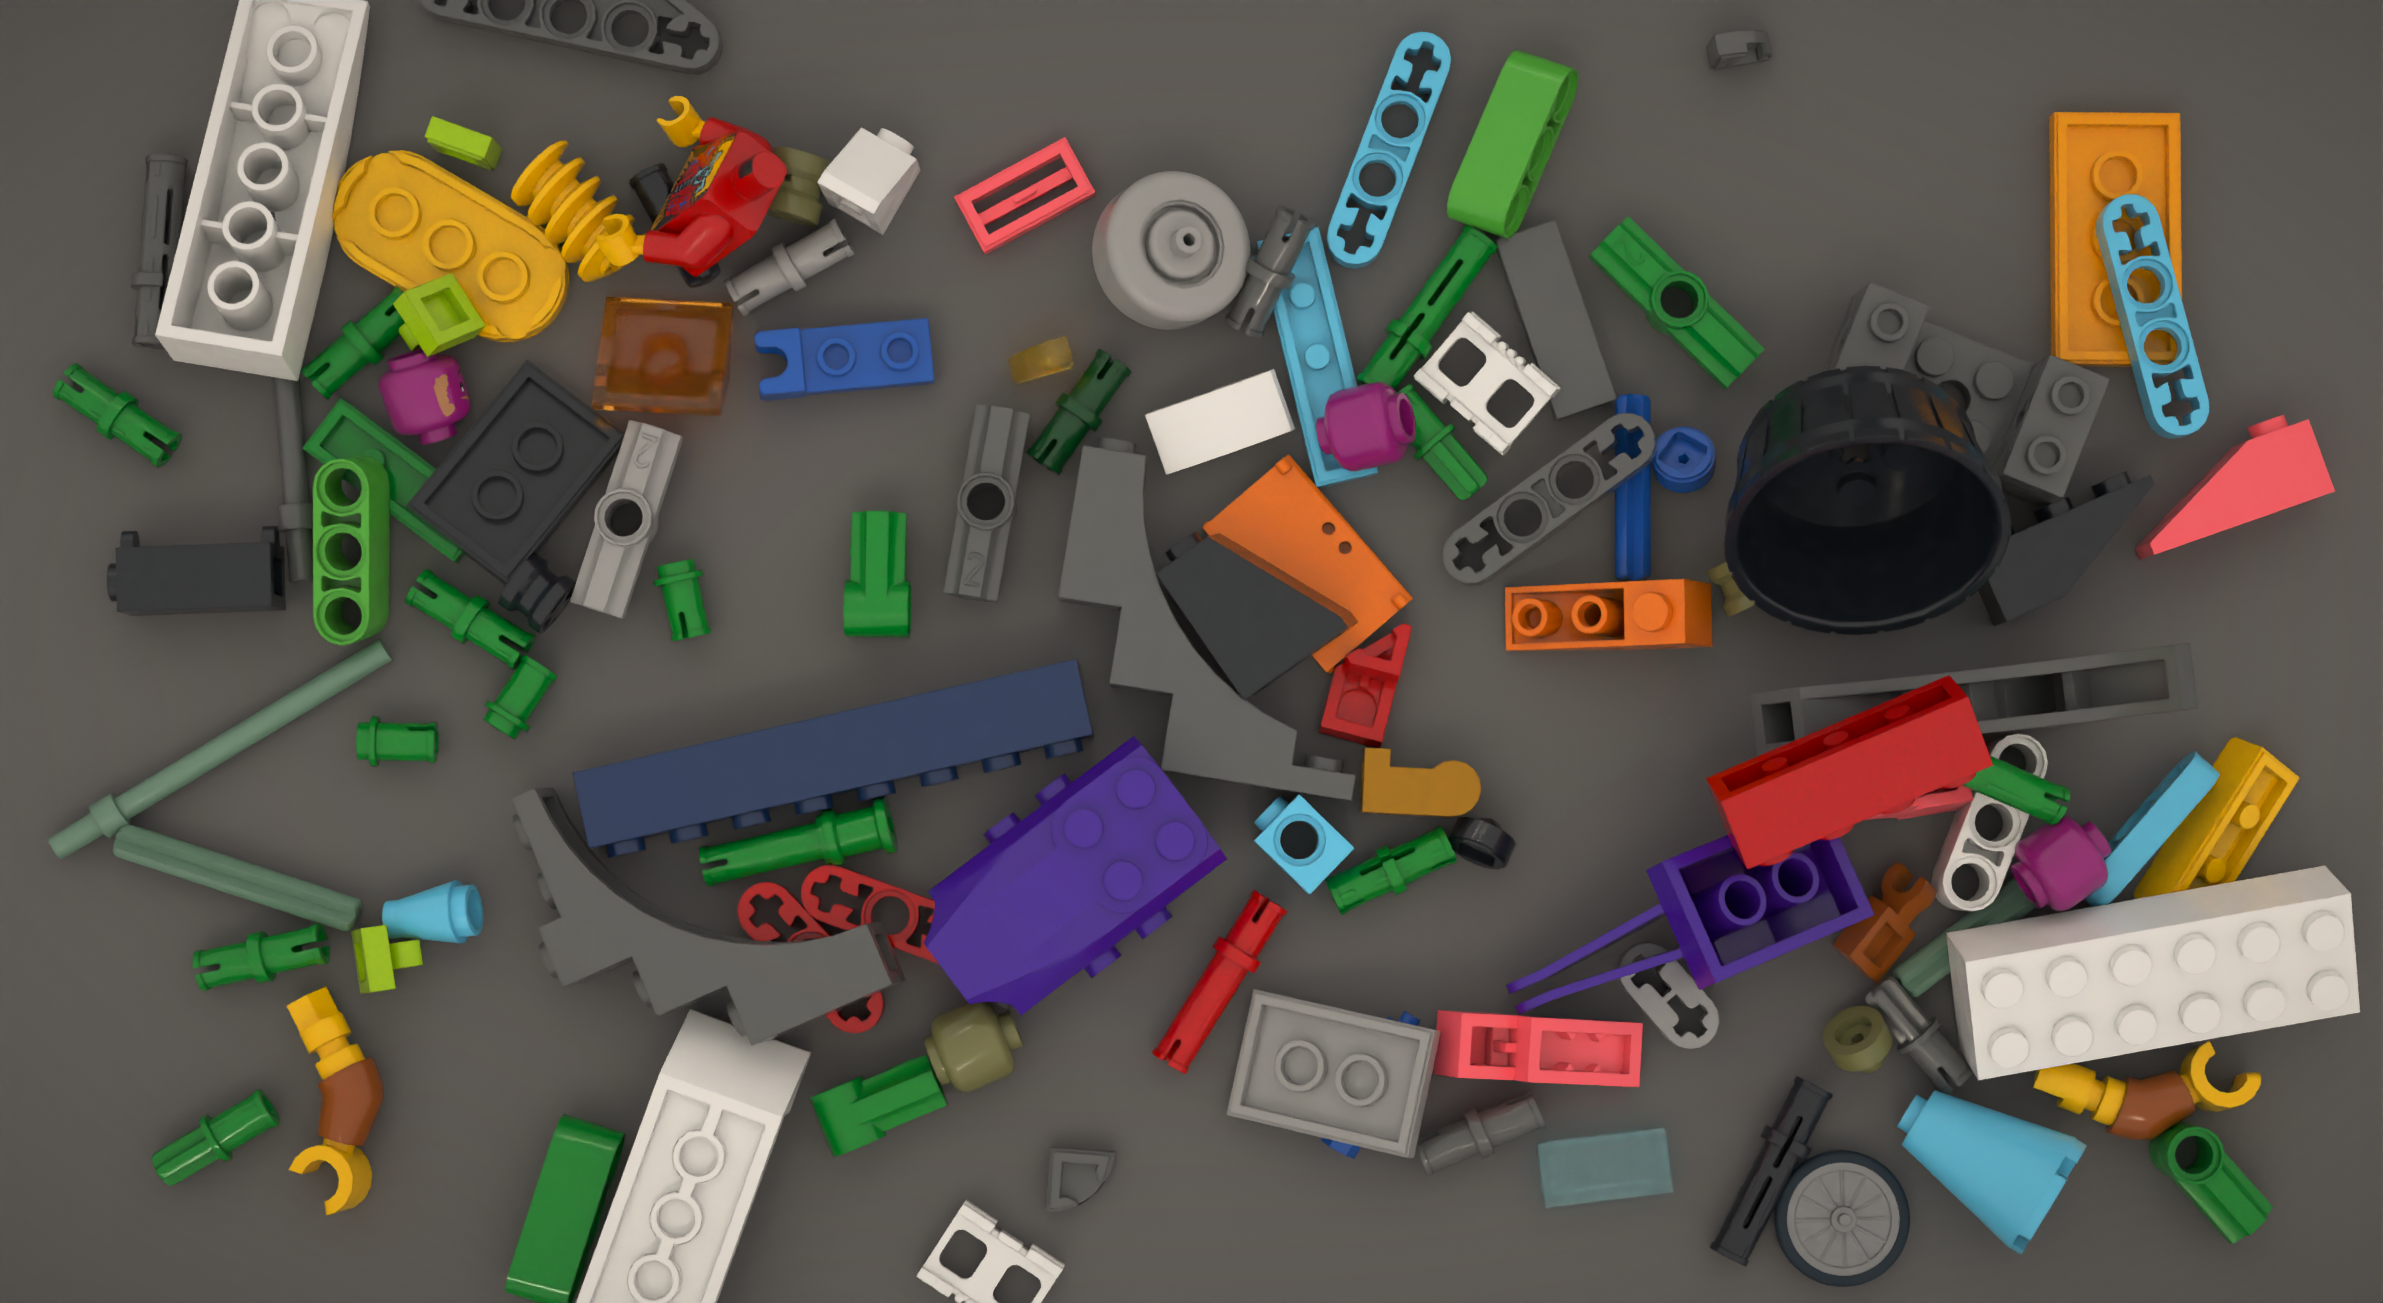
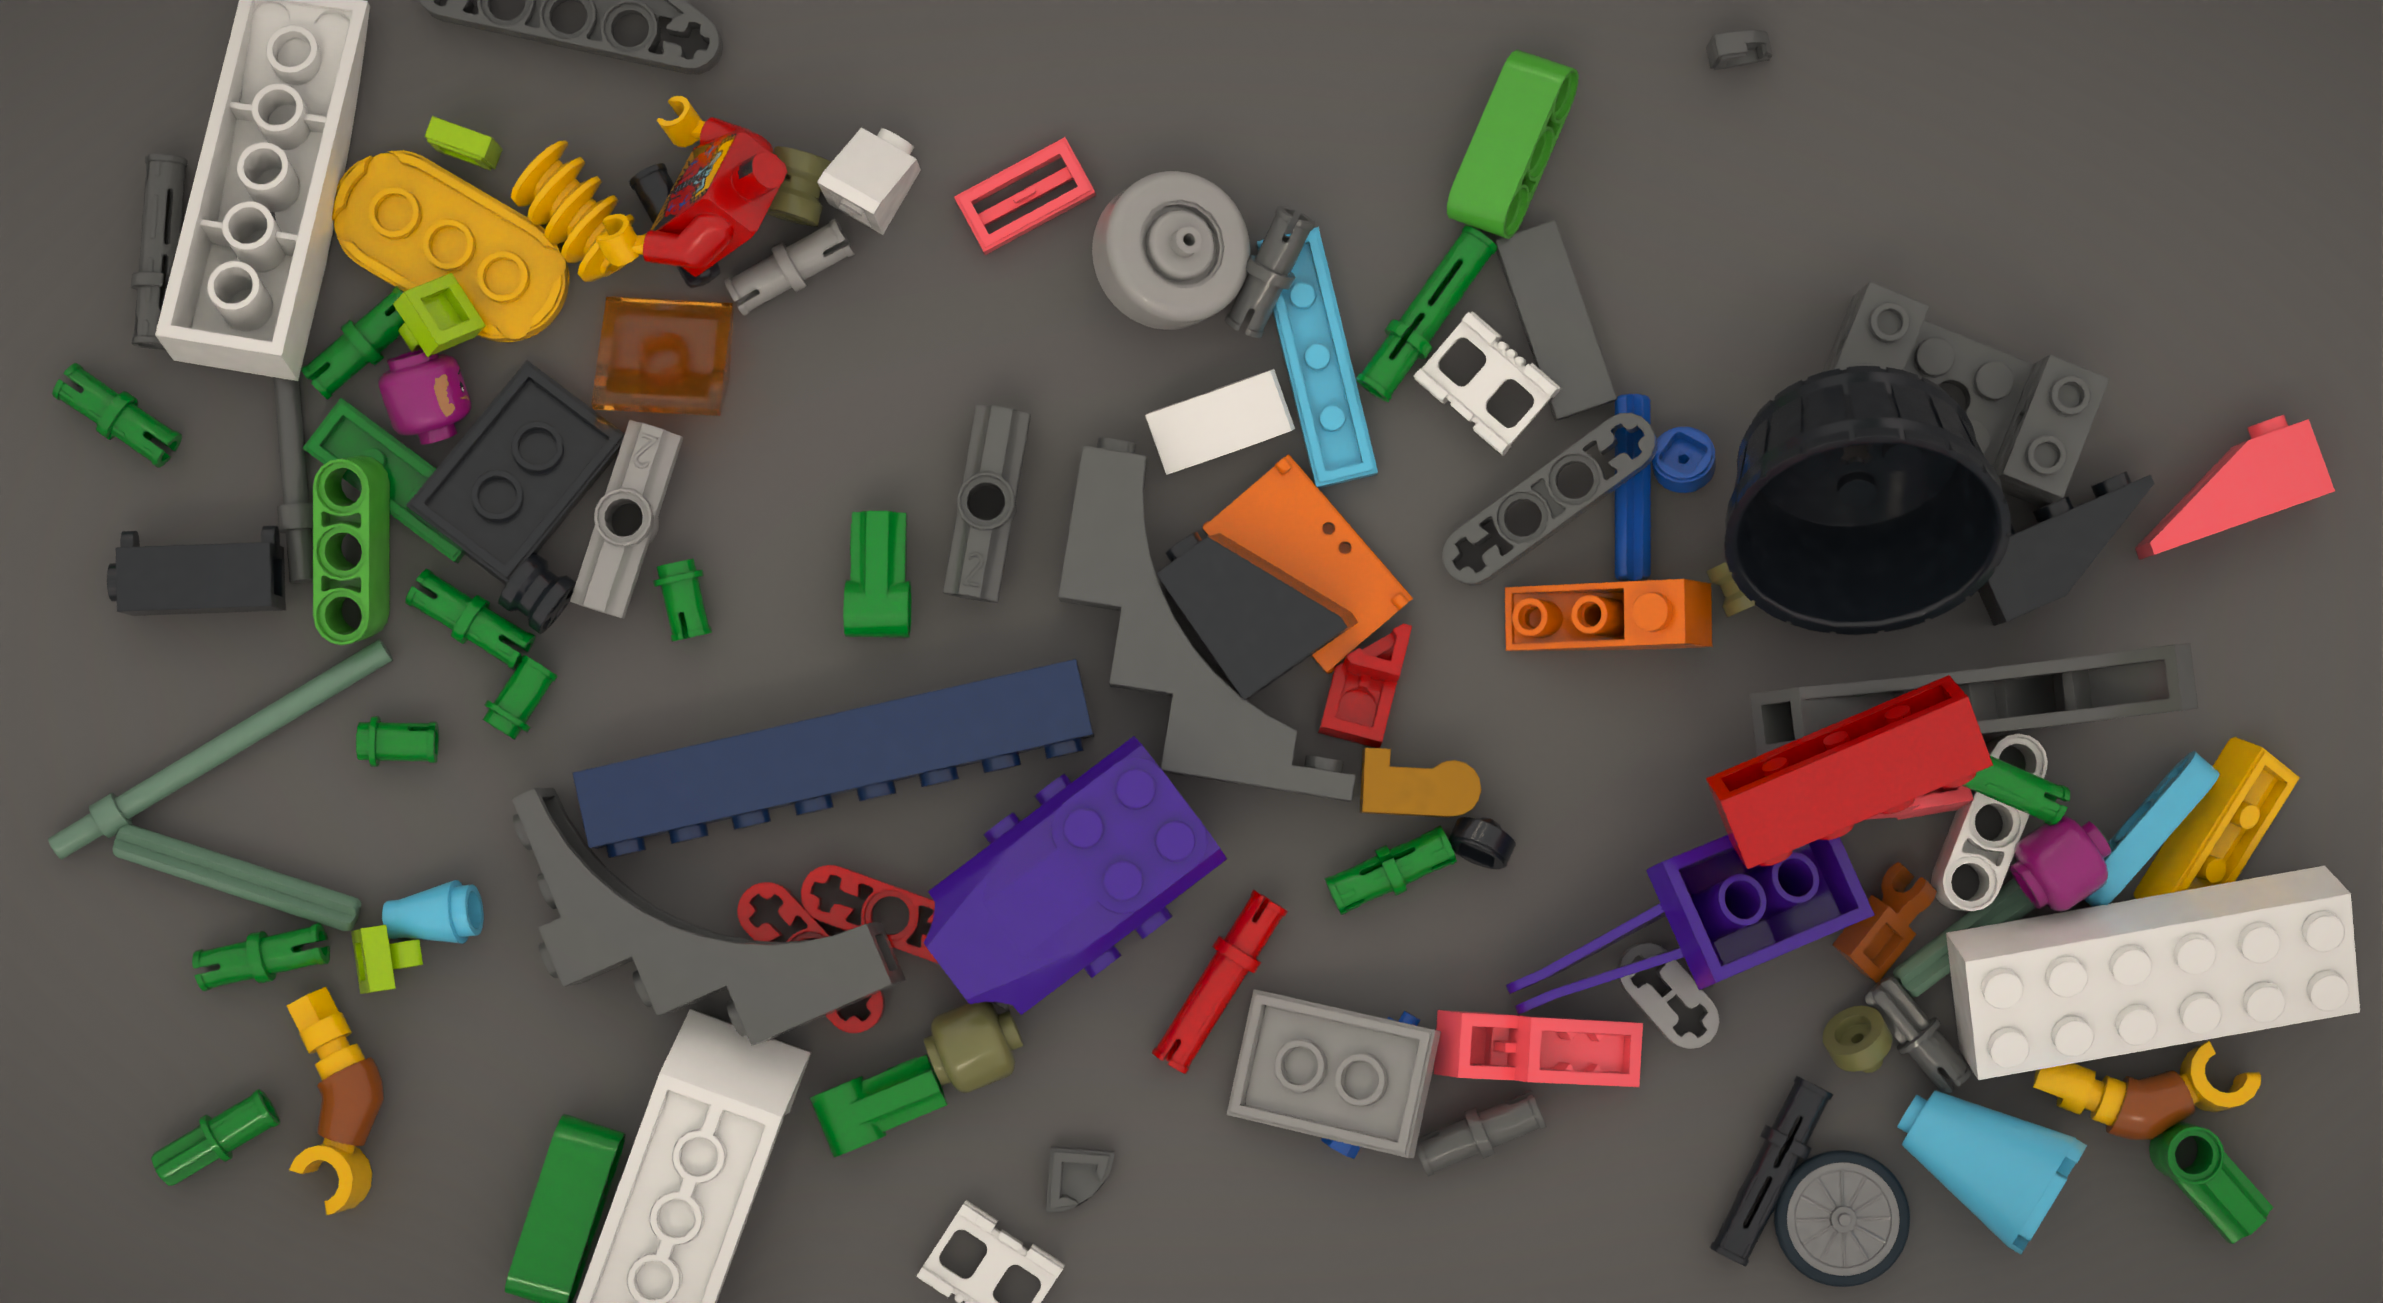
(829, 838): green pin -> none
(847, 358): blue plate -> none
(1041, 360): clear yellow tile -> none
(1078, 412): dark green pin -> none
(1328, 854): medium azure brick -> none
(1366, 426): magenta head -> none
(1393, 152): medium azure beam -> none
(1443, 451): green axle -> none
(1604, 1167): clear light blue tile -> none
(1645, 272): green piece -> none
(2090, 165): light orange tile -> none
(2163, 314): medium azure beam -> none

